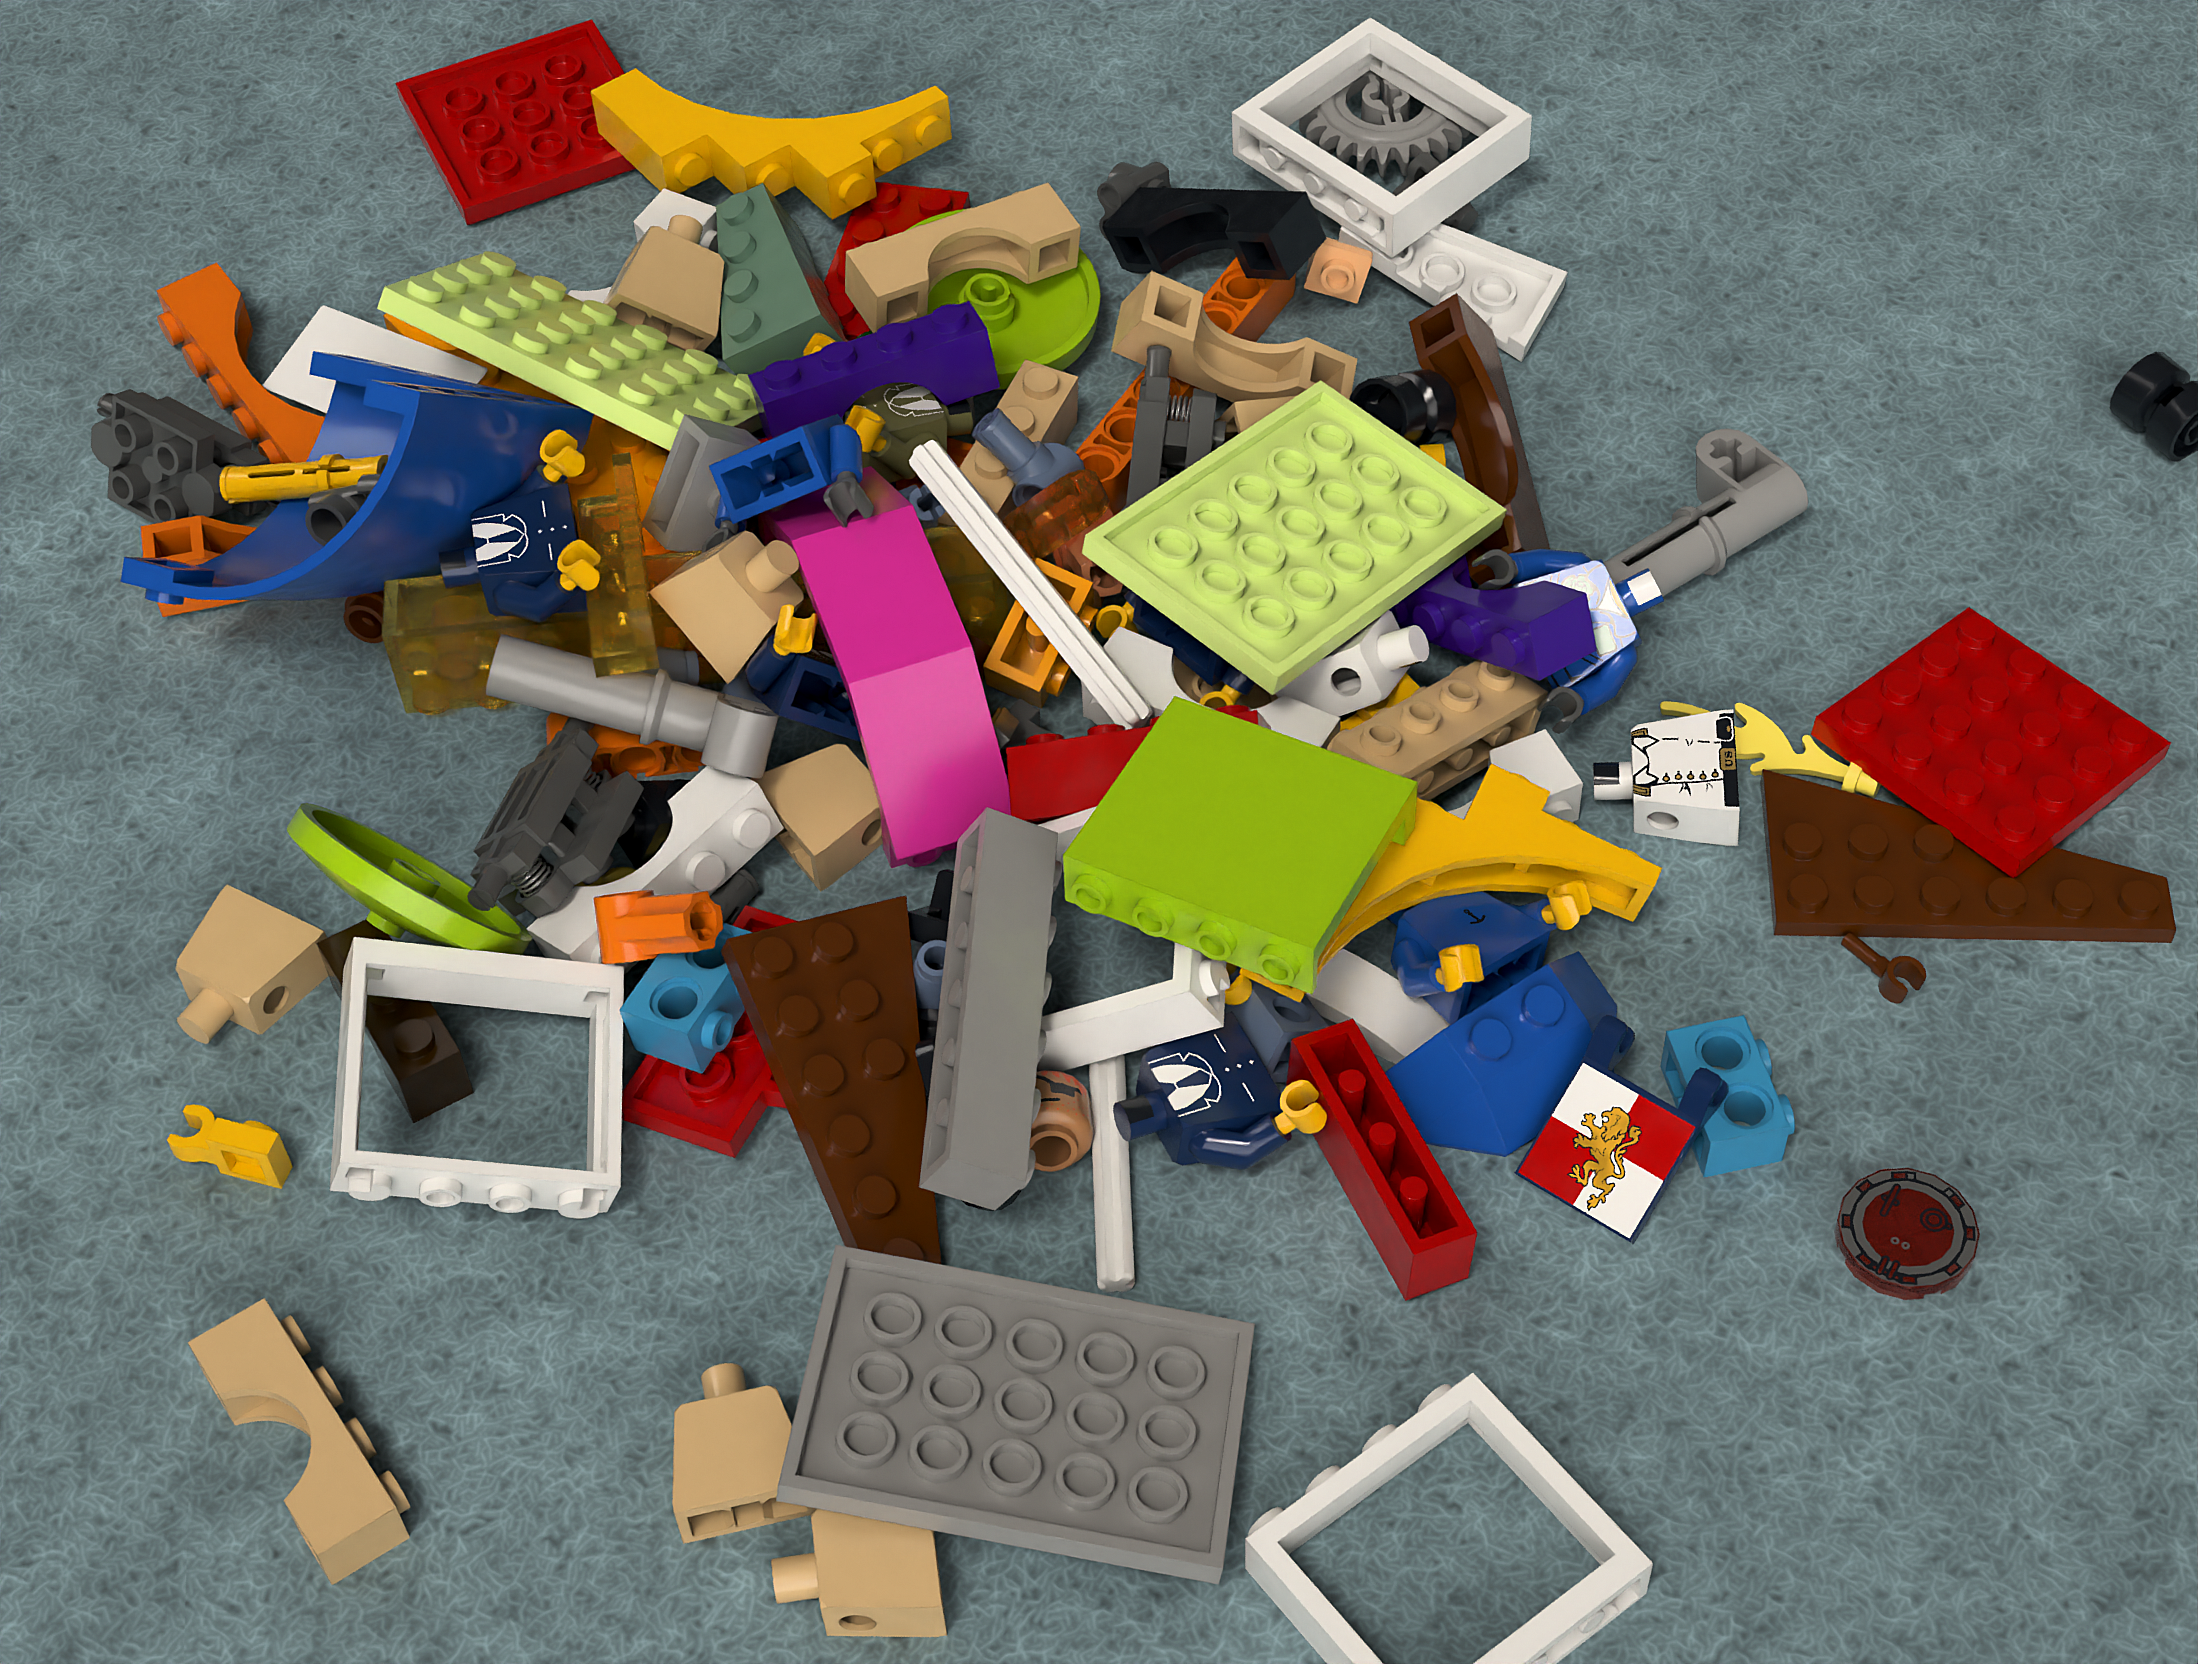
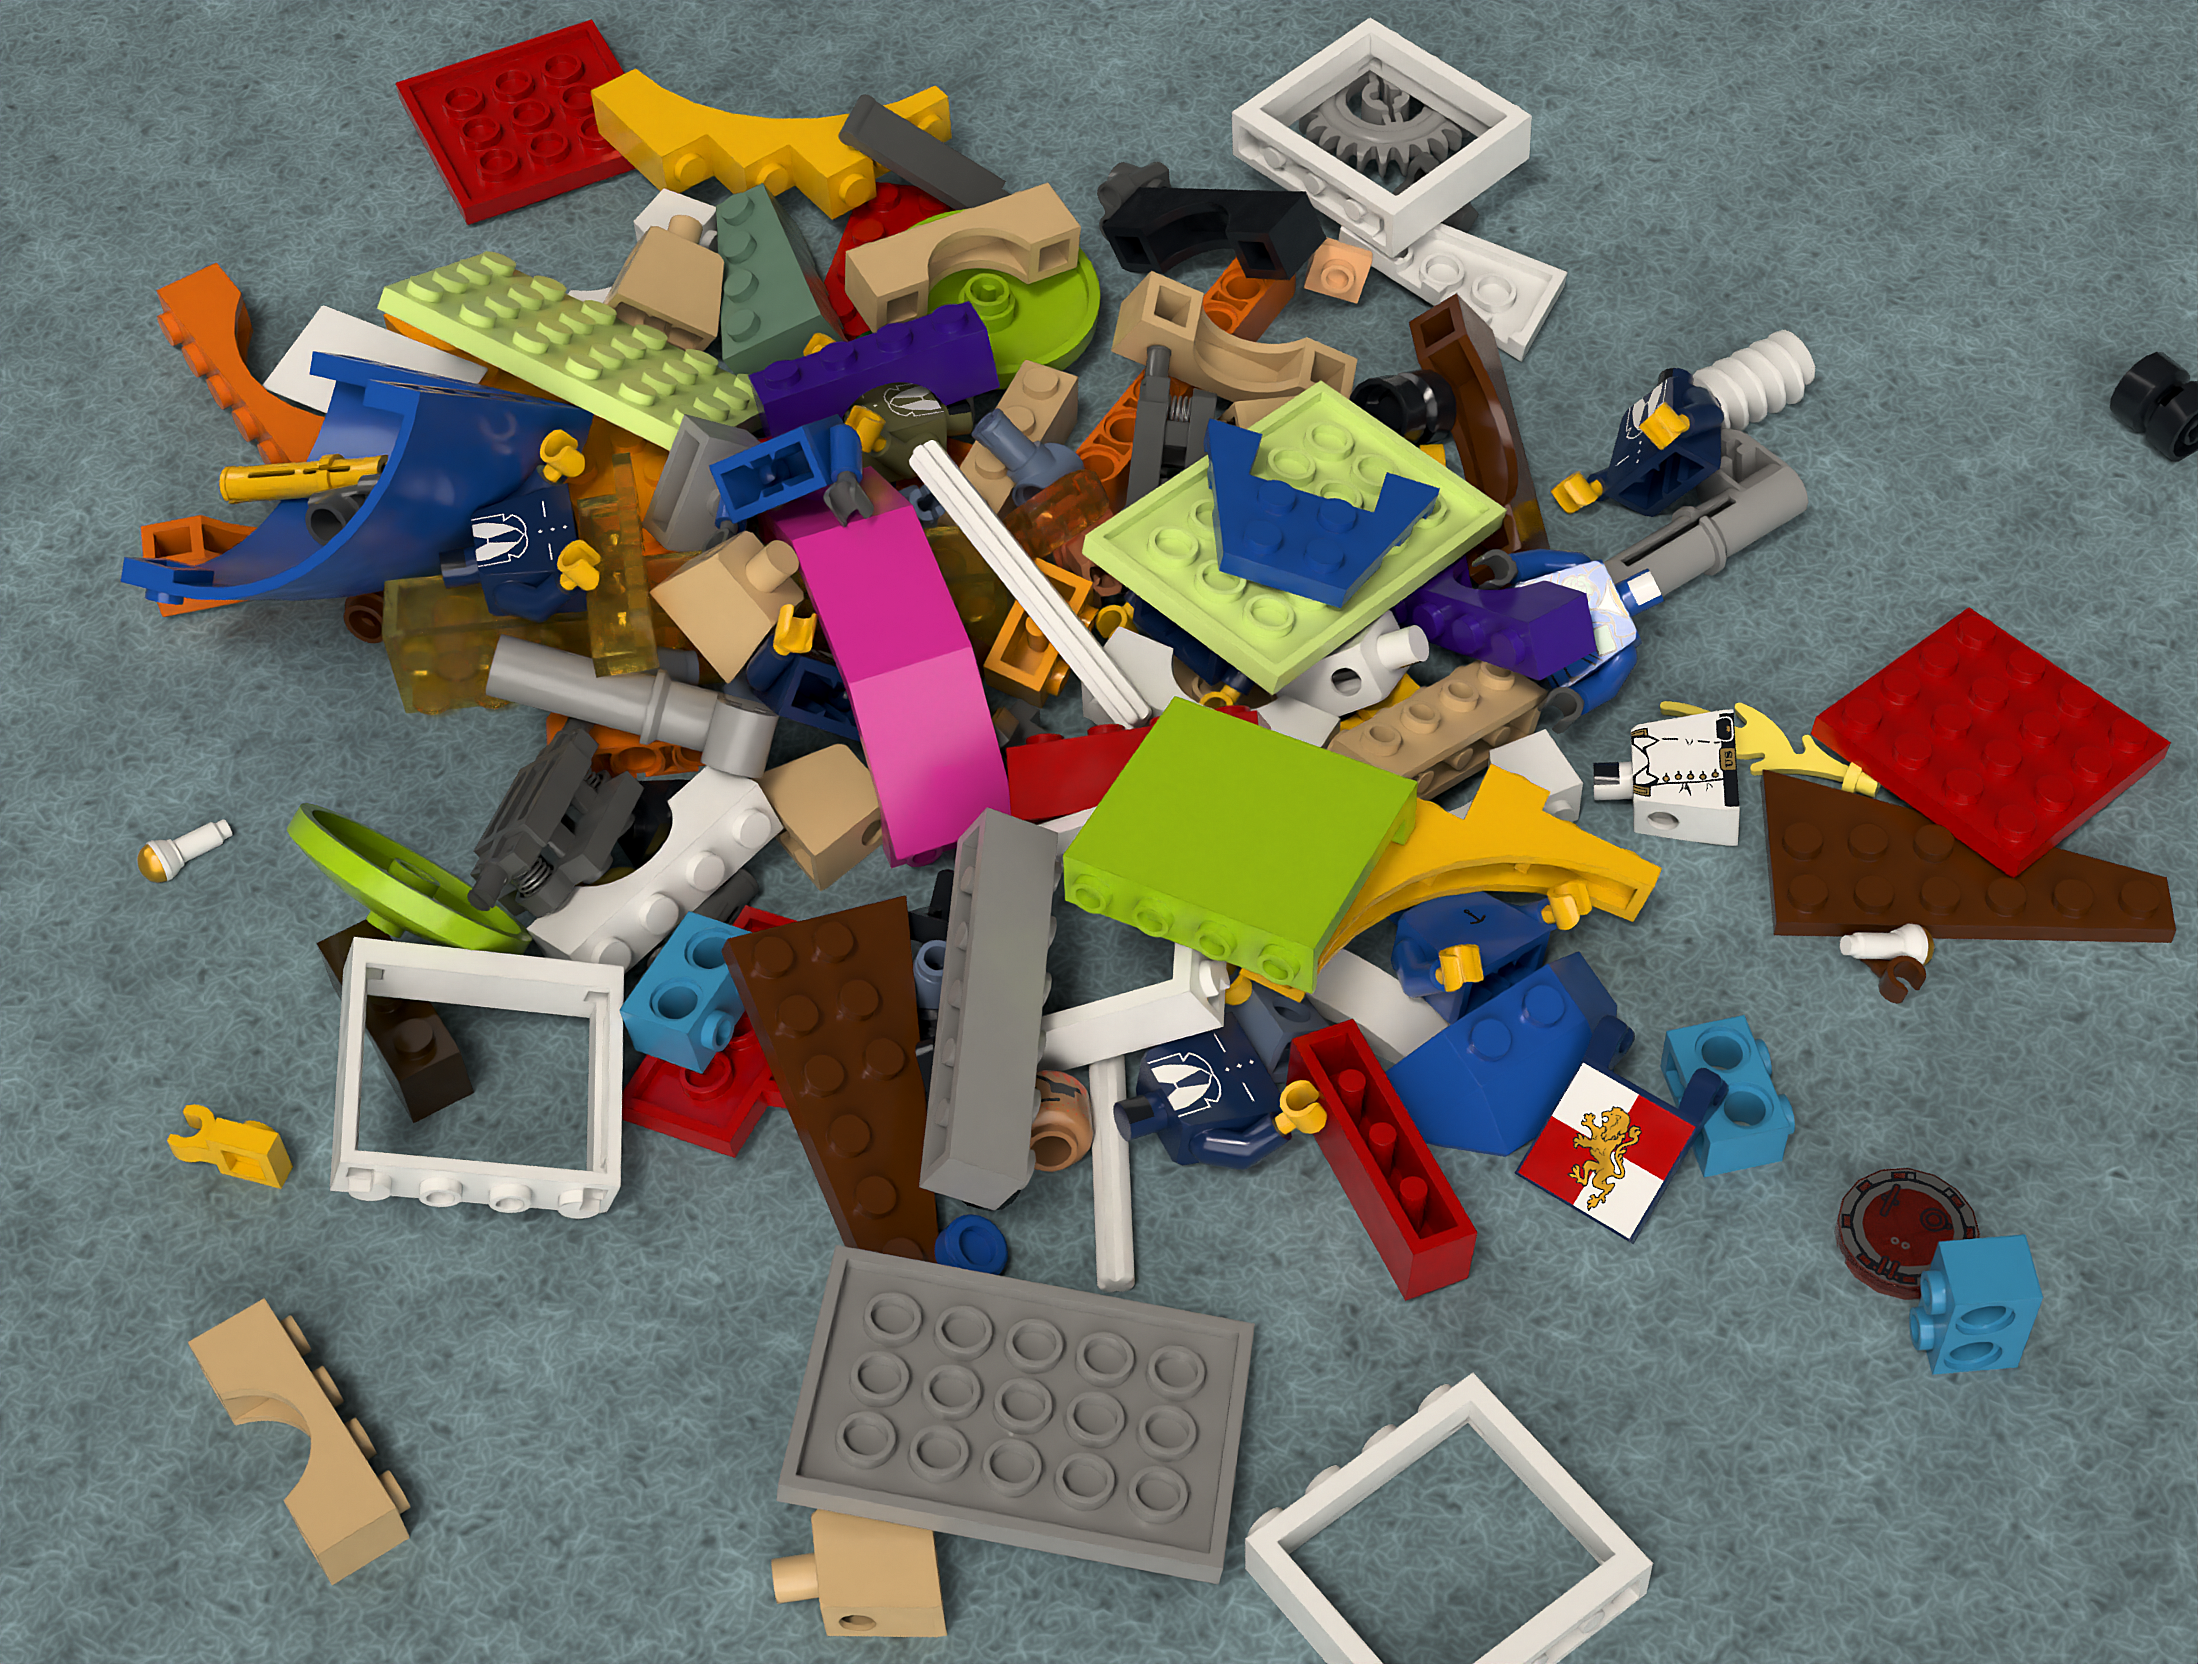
(163, 859): none -> white piece
(168, 457): dark grey piece -> none
(246, 966): tan torso -> none
(645, 924): orange piece -> none
(730, 1457): tan torso -> none
(919, 156): none -> dark grey piece
(972, 1244): none -> blue tile
(1299, 538): none -> blue wing
(1660, 451): none -> dark blue torso
(1759, 379): none -> white piece
(1905, 941): none -> white piece
(1976, 1304): none -> dark azure brick

